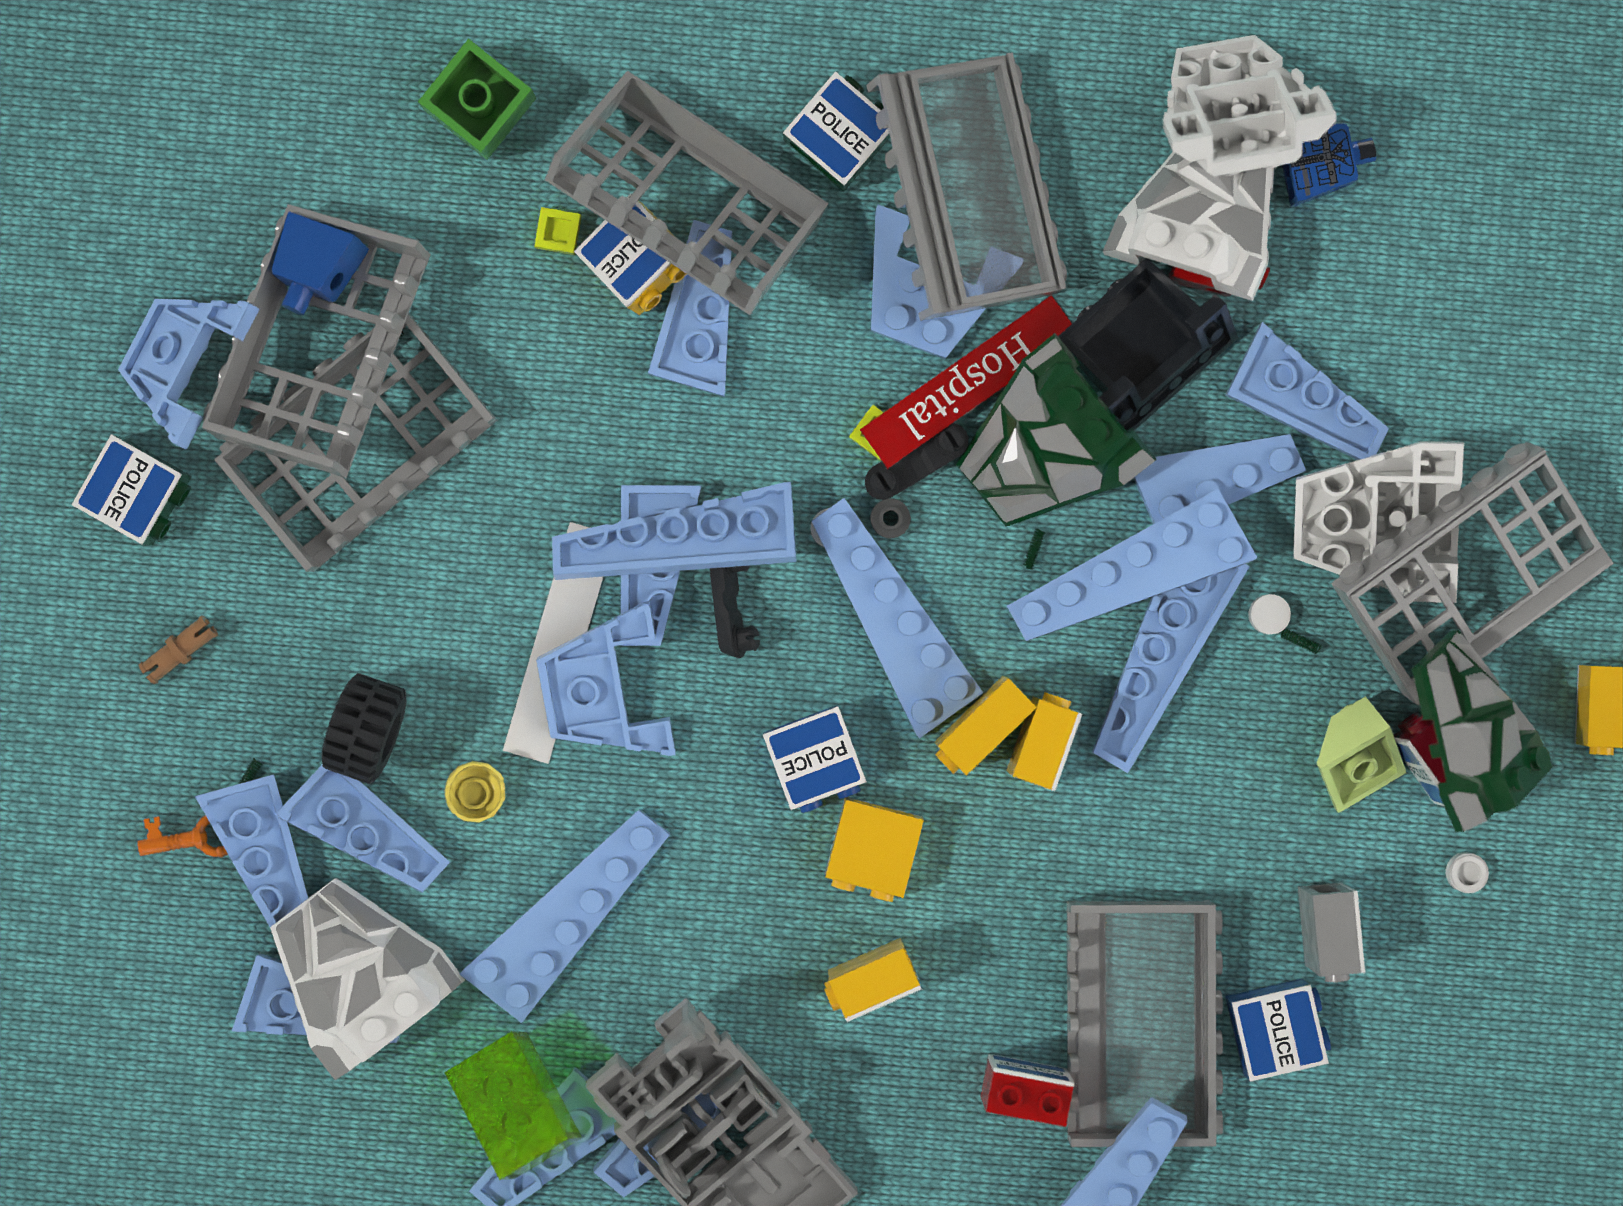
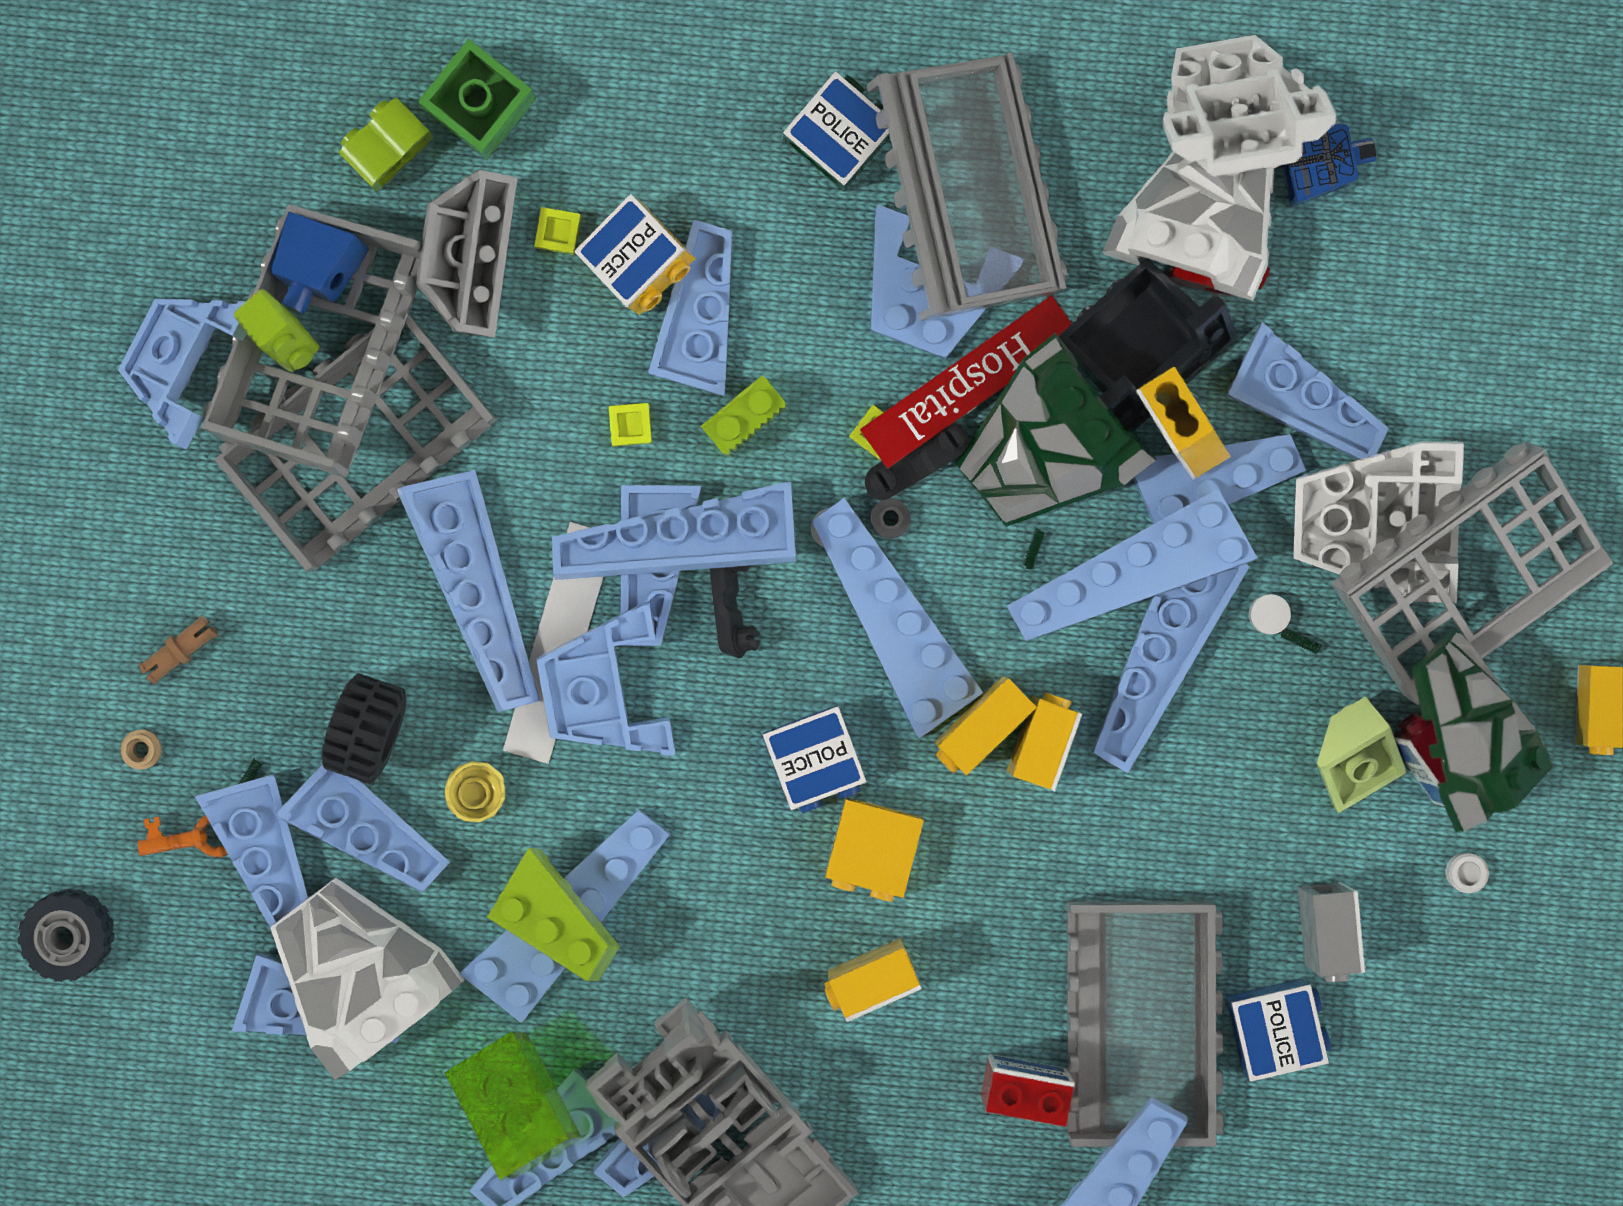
(42, 941): none -> black wheel
(129, 753): none -> tan plate
(133, 491): piece -> none
(276, 331): none -> lime brick
(384, 143): none -> lime brick
(465, 559): none -> light blue wing
(467, 251): none -> light grey wedge
(553, 919): none -> lime wedge
(630, 424): none -> neon yellow tile
(712, 149): light grey window -> none
(744, 416): none -> lime brick
(1183, 423): none -> yellow piece

